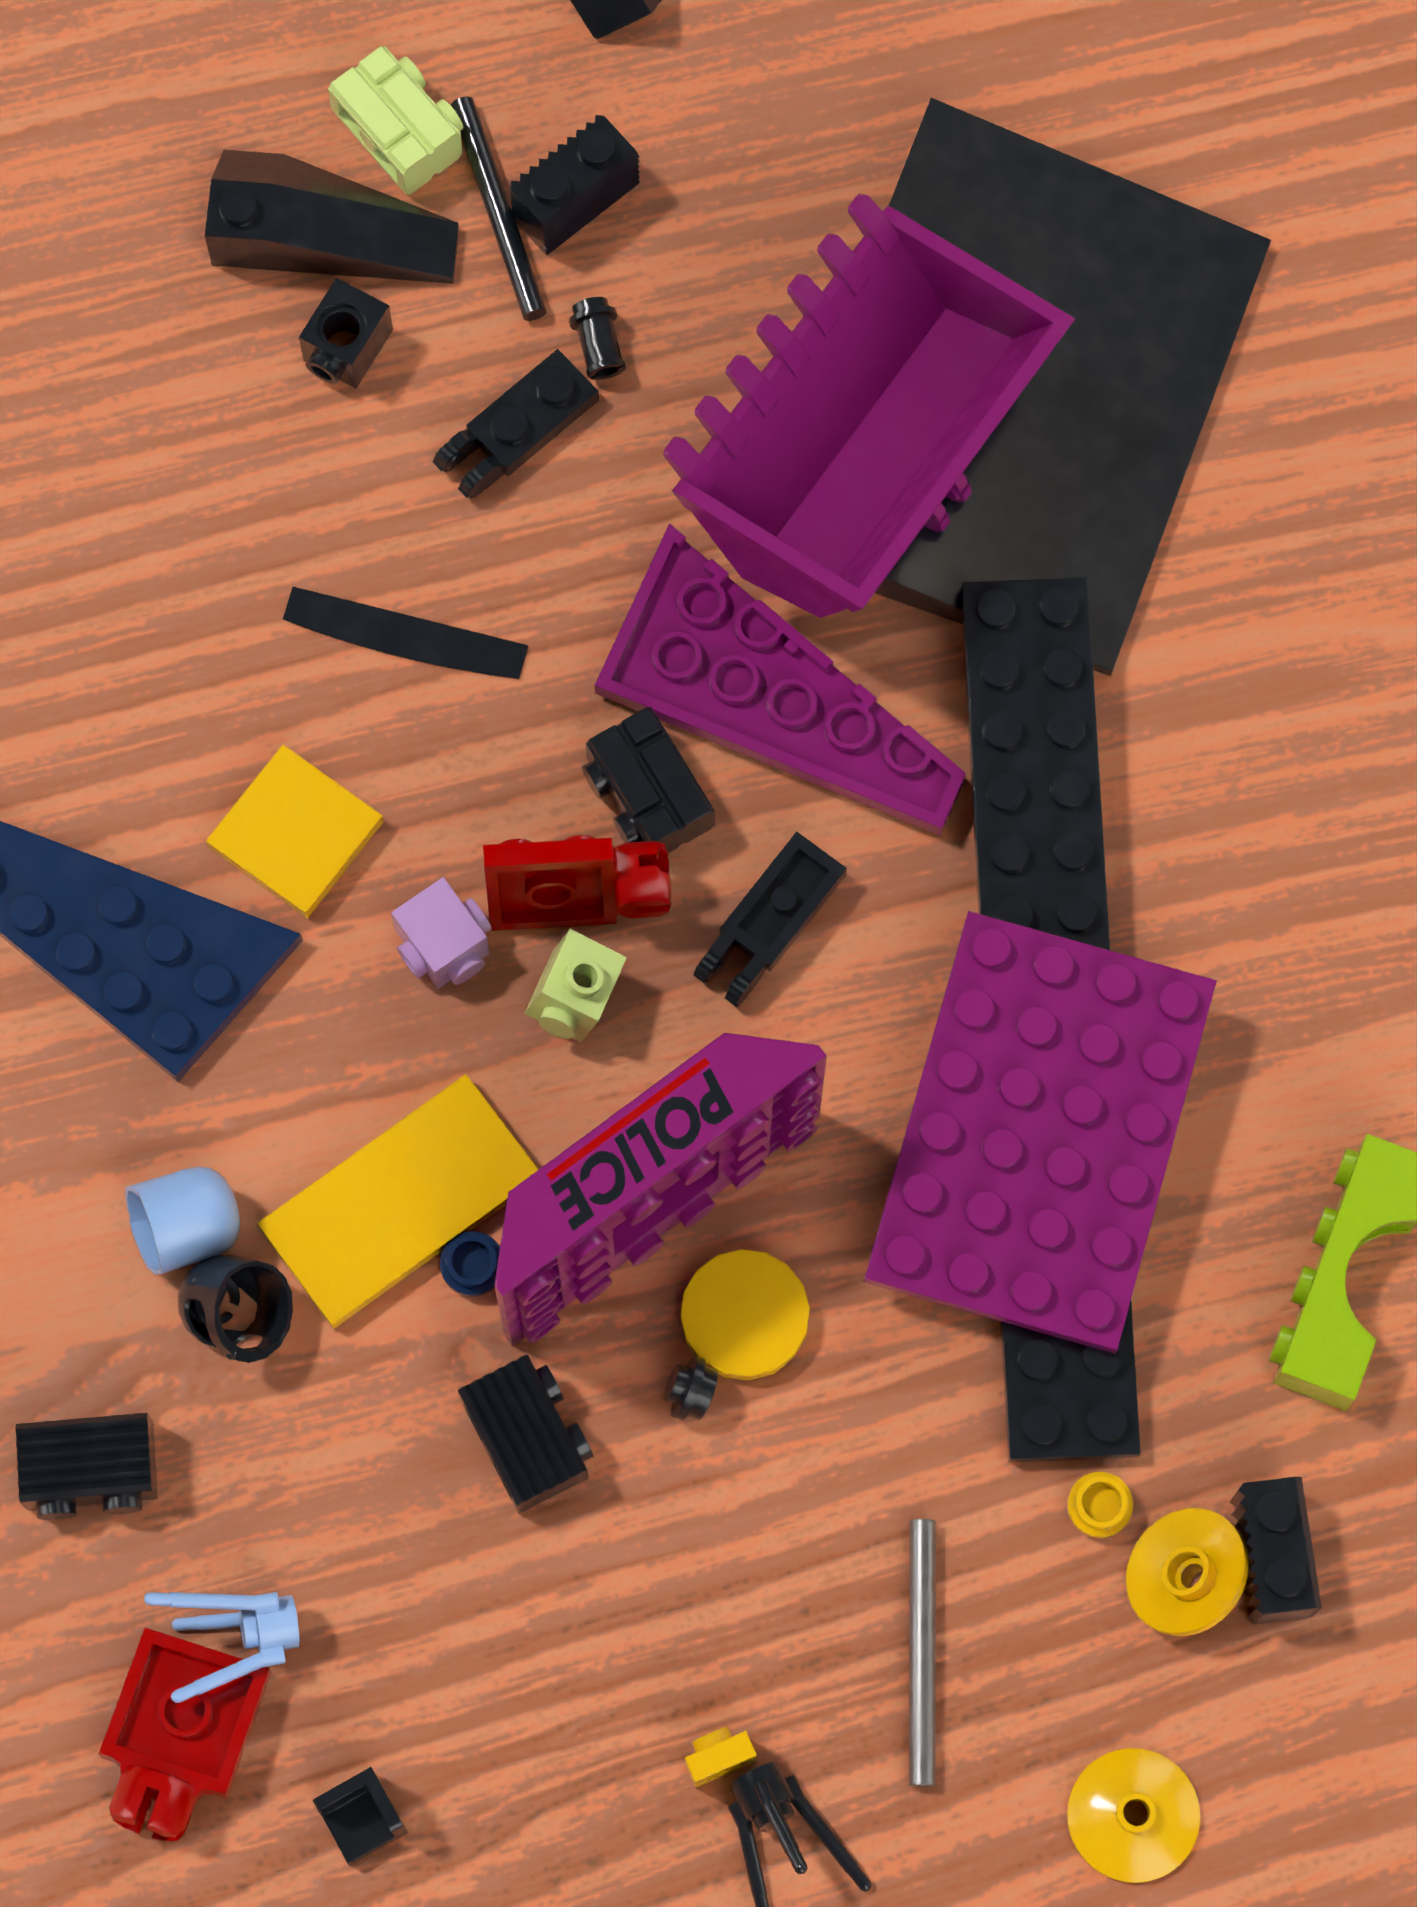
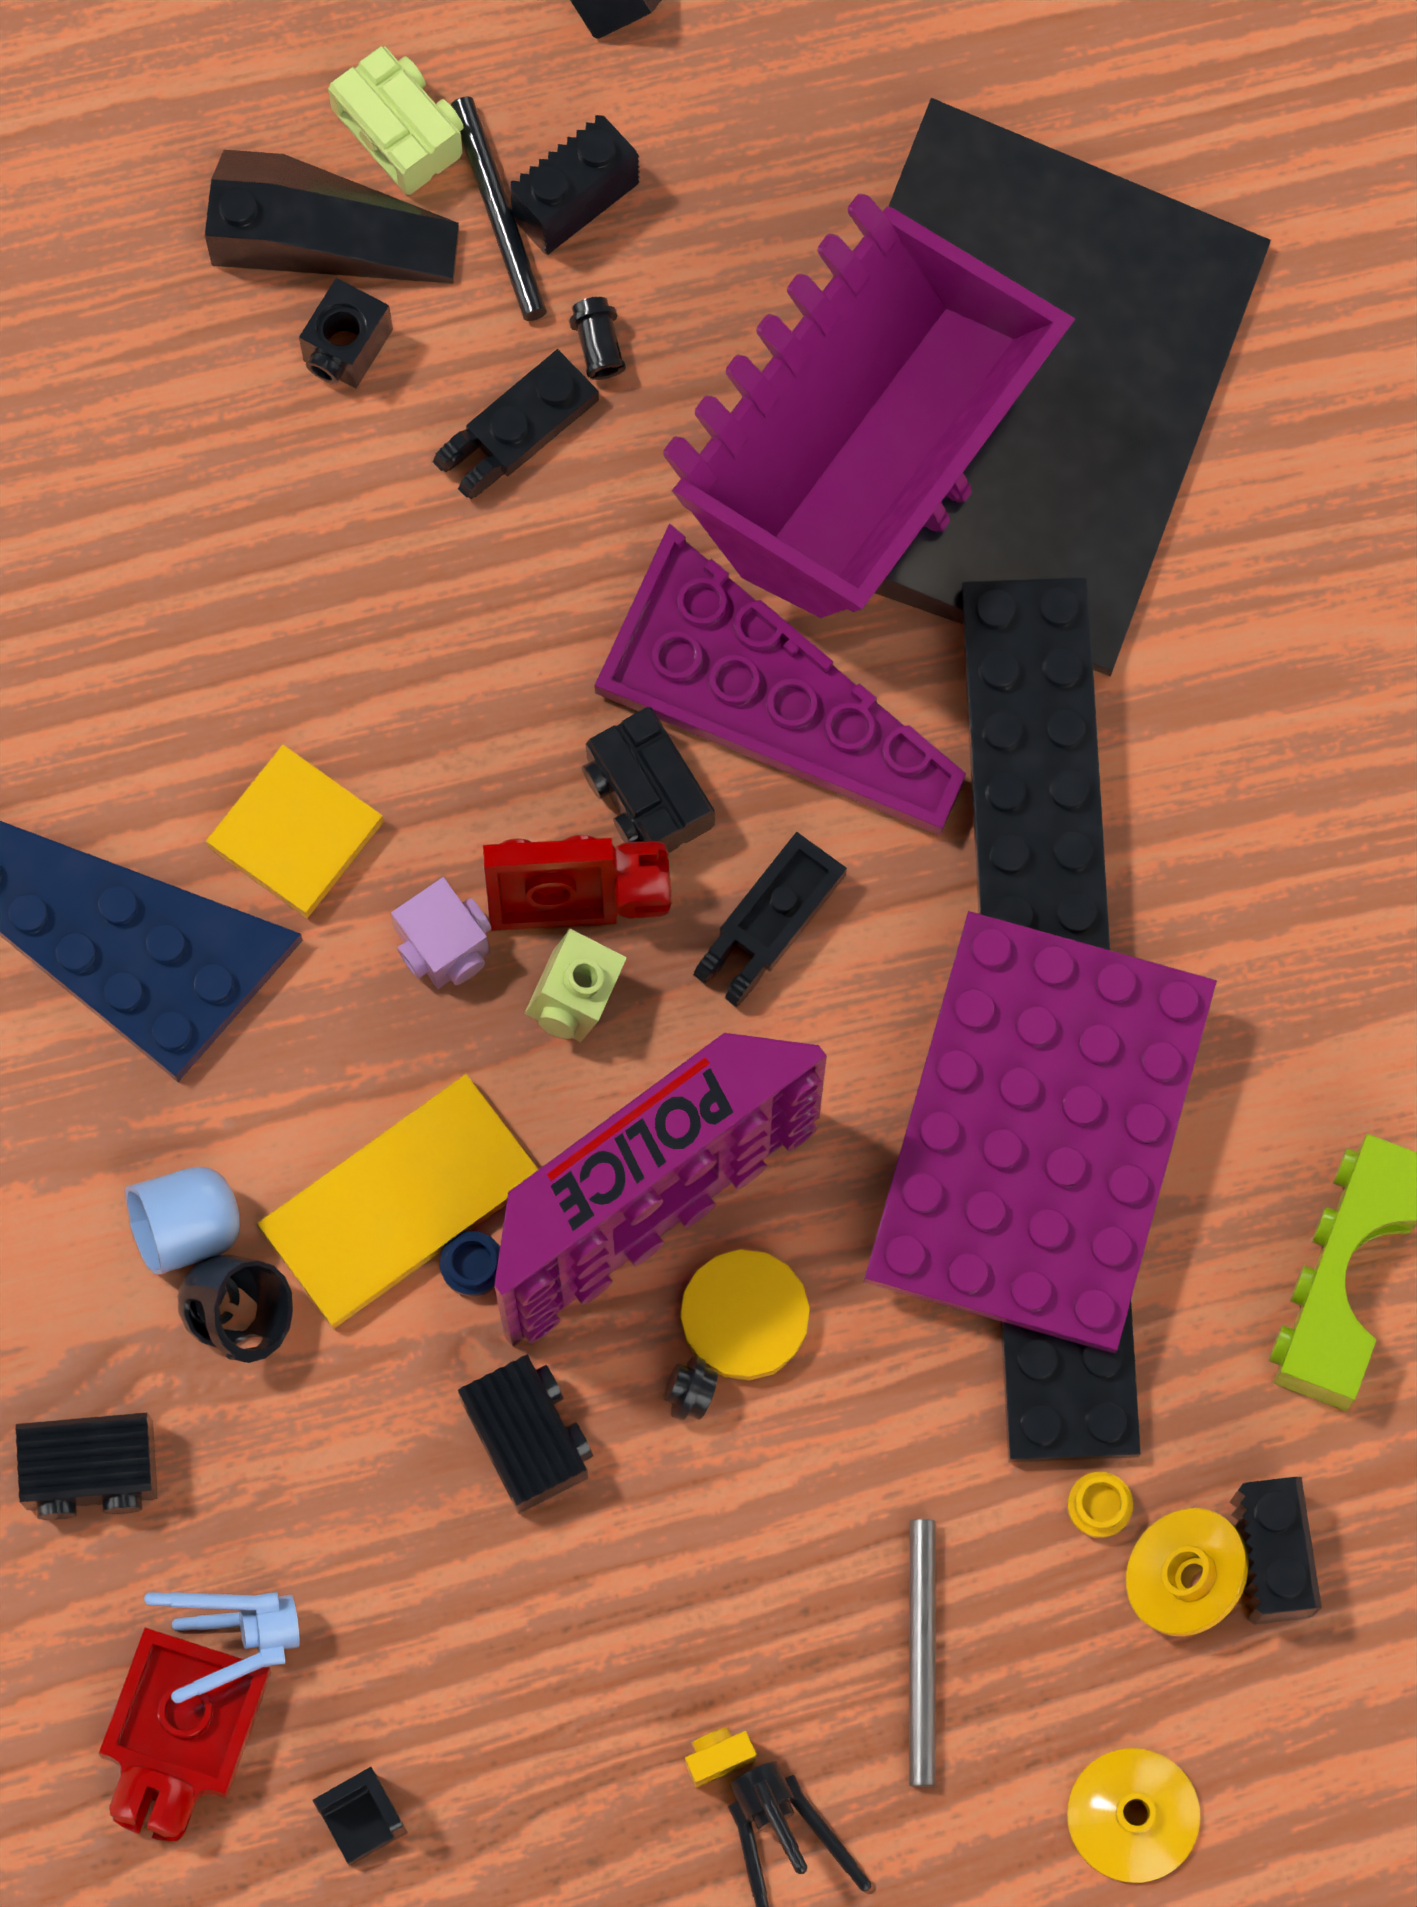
(405, 635): black sticker -> none

